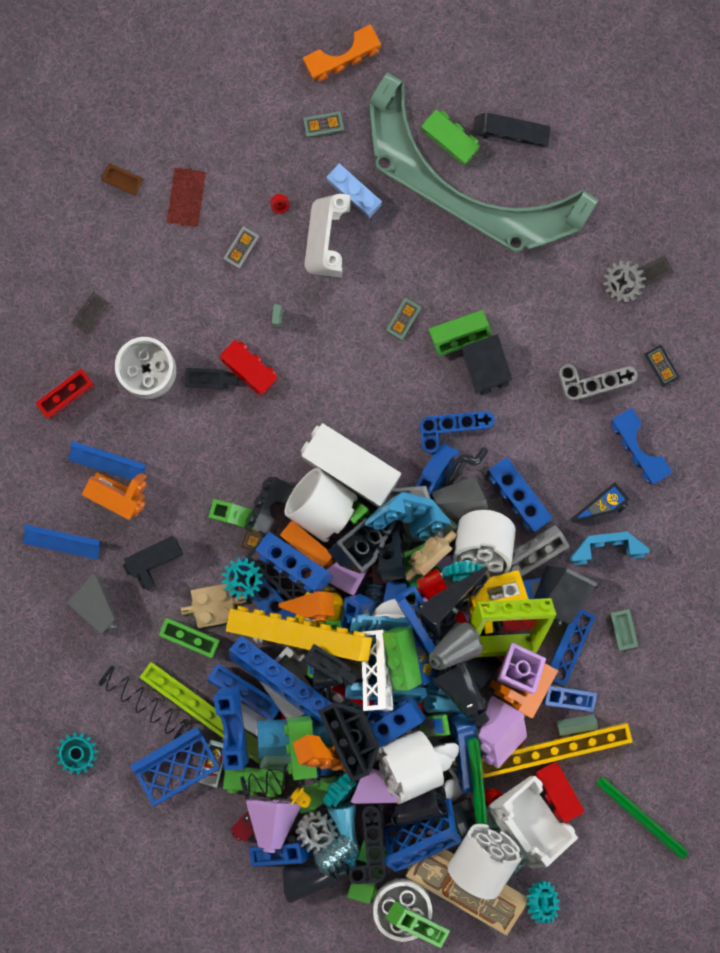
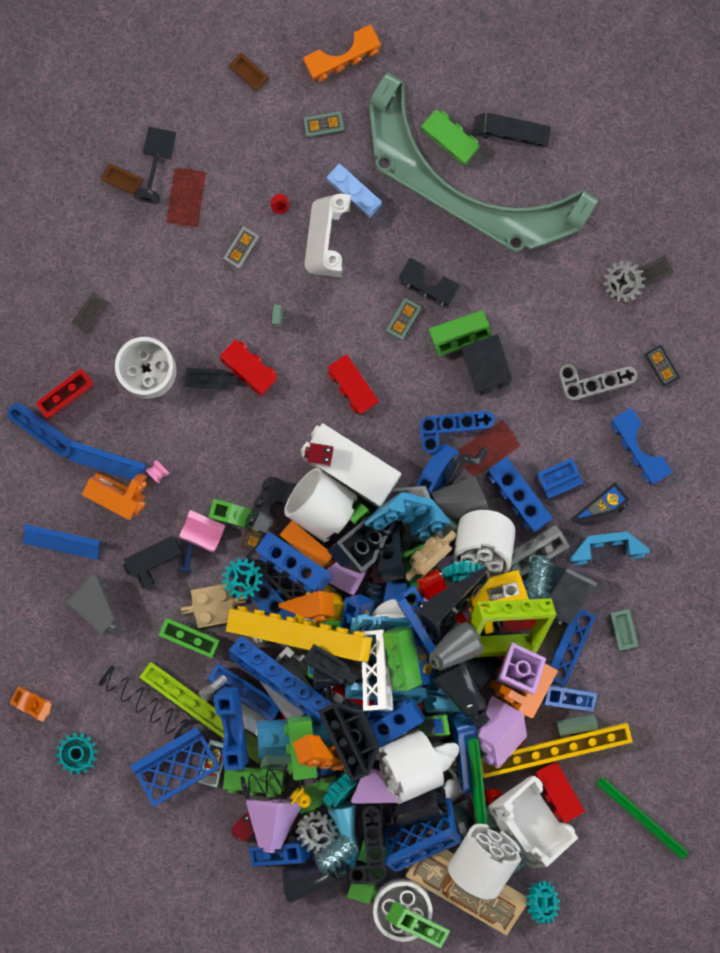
(31, 703): none -> orange brick
(40, 429): none -> blue plate
(157, 144): none -> black piece
(157, 471): none -> bright pink wheel
(187, 558): none -> dark blue piece
(202, 531): none -> bright pink panel
(208, 692): none -> light grey piece
(248, 72): none -> reddish brown tile
(319, 454): none -> dark red brick
(352, 385): none -> red brick
(413, 277): none -> black arch
(498, 442): none -> clear red piece
(539, 577): none -> clear light blue piece
(560, 478): none -> blue plate

